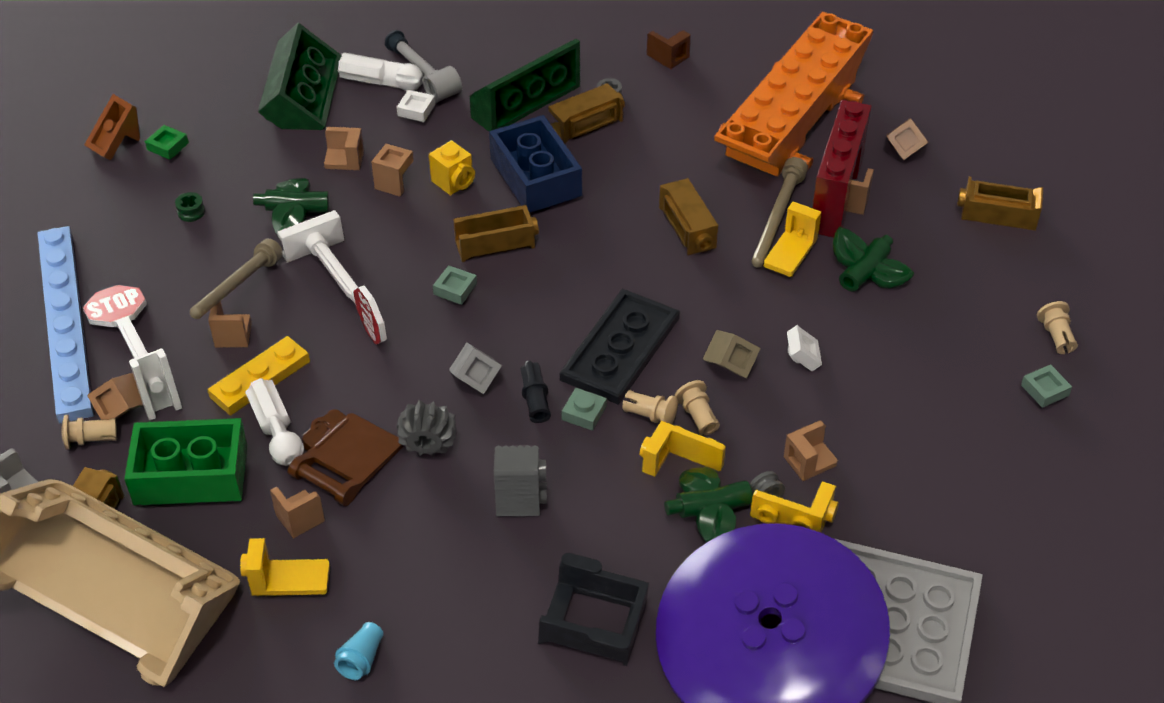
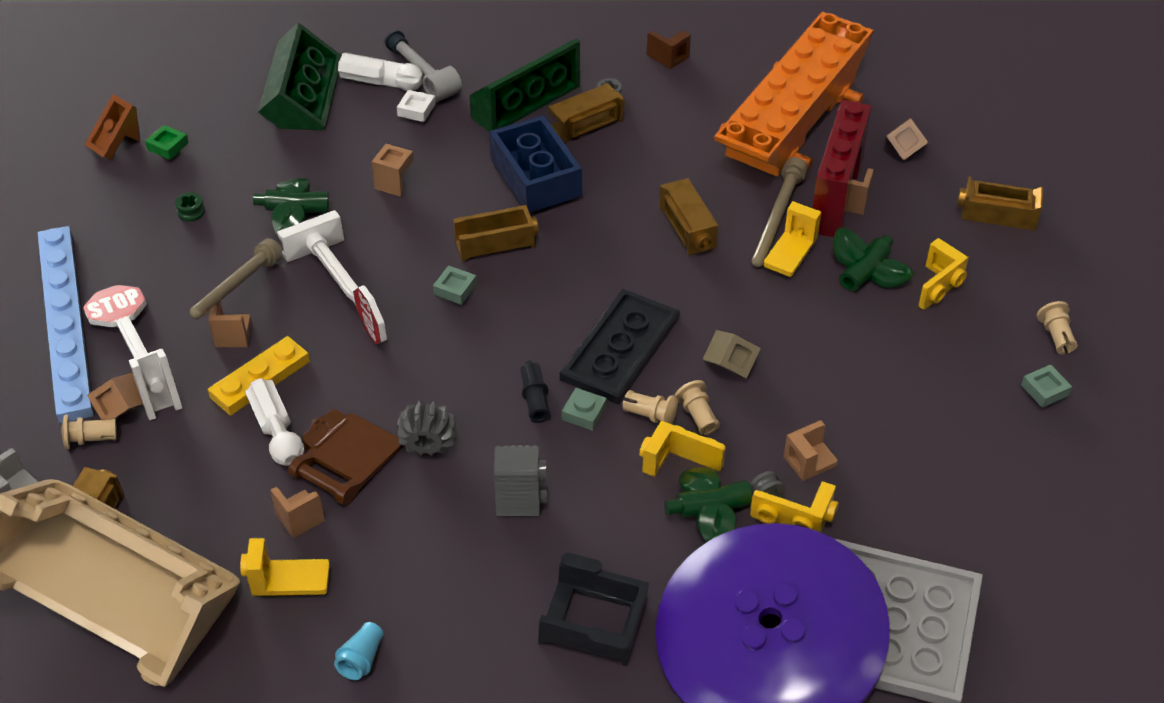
(186, 461): green brick -> none
(344, 148): medium nougat panel -> none
(451, 167): yellow brick -> none
(475, 368): light grey panel -> none
(804, 348): white plate -> none
(950, 270): none -> yellow bracket

